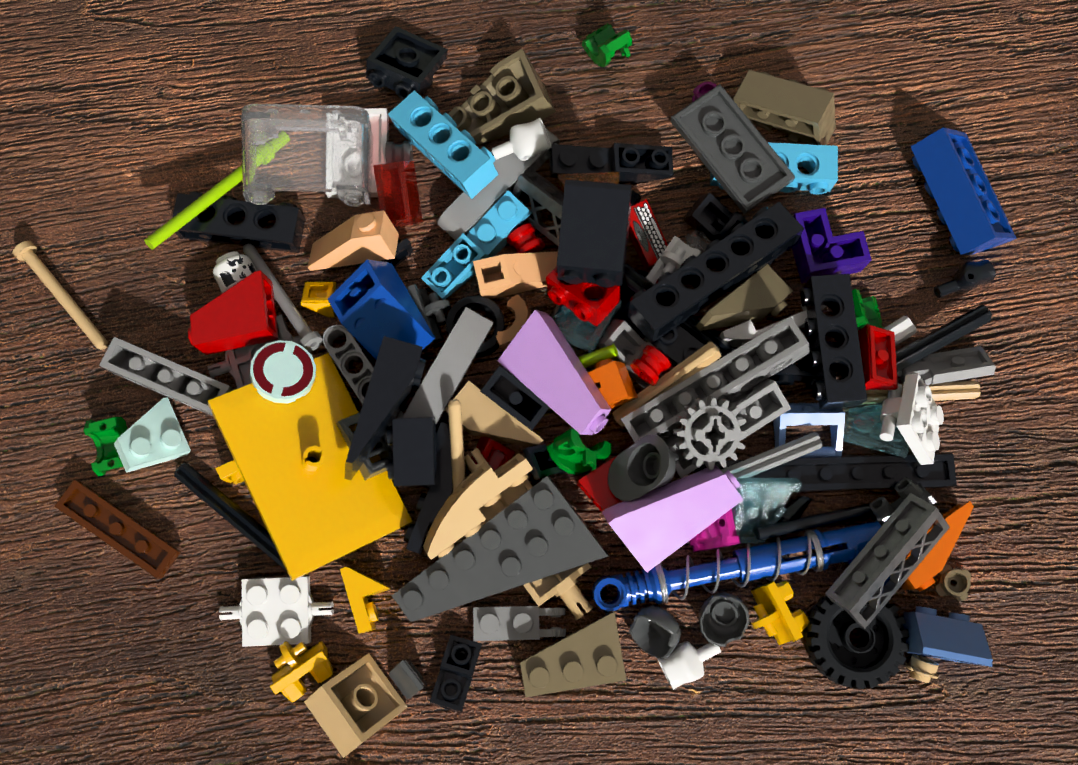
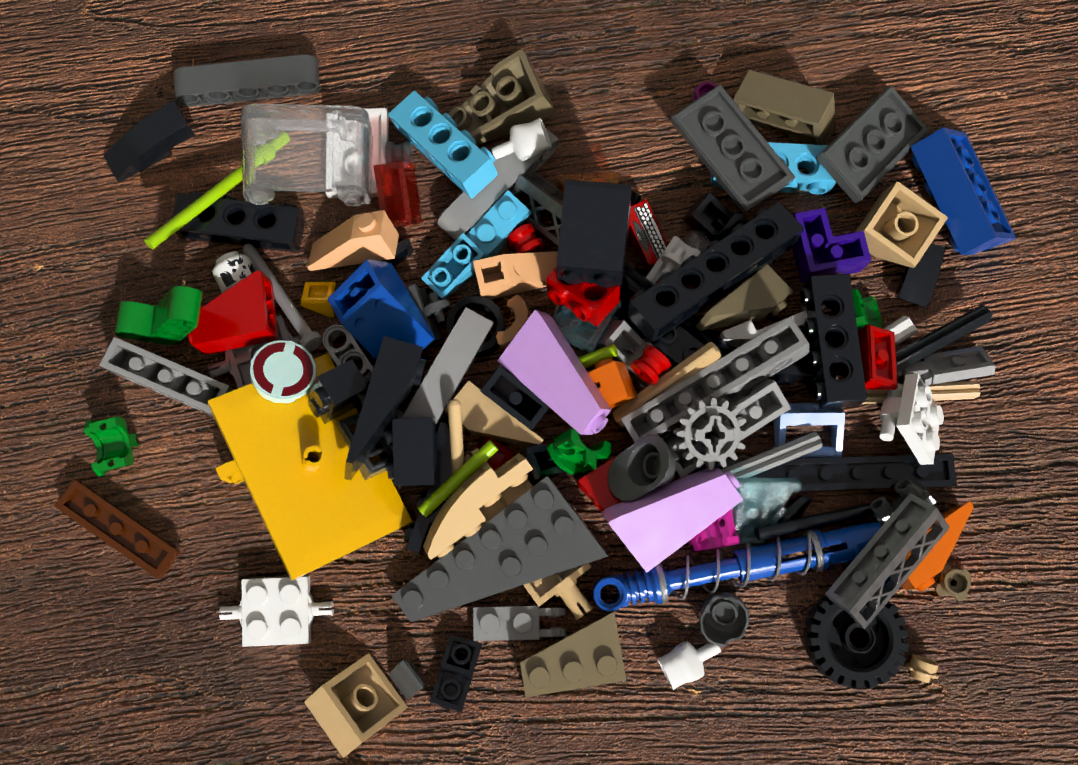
(26, 252): tan bar -> none
(148, 141): none -> black slope
(152, 439): light aqua wing -> none
(165, 322): none -> green beam
(228, 510): black axle -> none
(246, 80): none -> dark grey beam
(288, 678): yellow hips -> none
(337, 391): none -> black brick
(358, 589): yellow slope -> none
(404, 63): black plate -> none
(458, 478): none -> lime bar
(604, 42): green piece -> none
(632, 161): black slope -> none
(655, 631): dark grey hair -> none
(775, 614): yellow hips -> none
(864, 429): clear light blue wing -> none
(872, 144): none -> dark grey tile
(901, 226): none -> tan slope
(919, 282): none -> black slope
(946, 638): medium blue slope -> none
(967, 278): black piece -> none

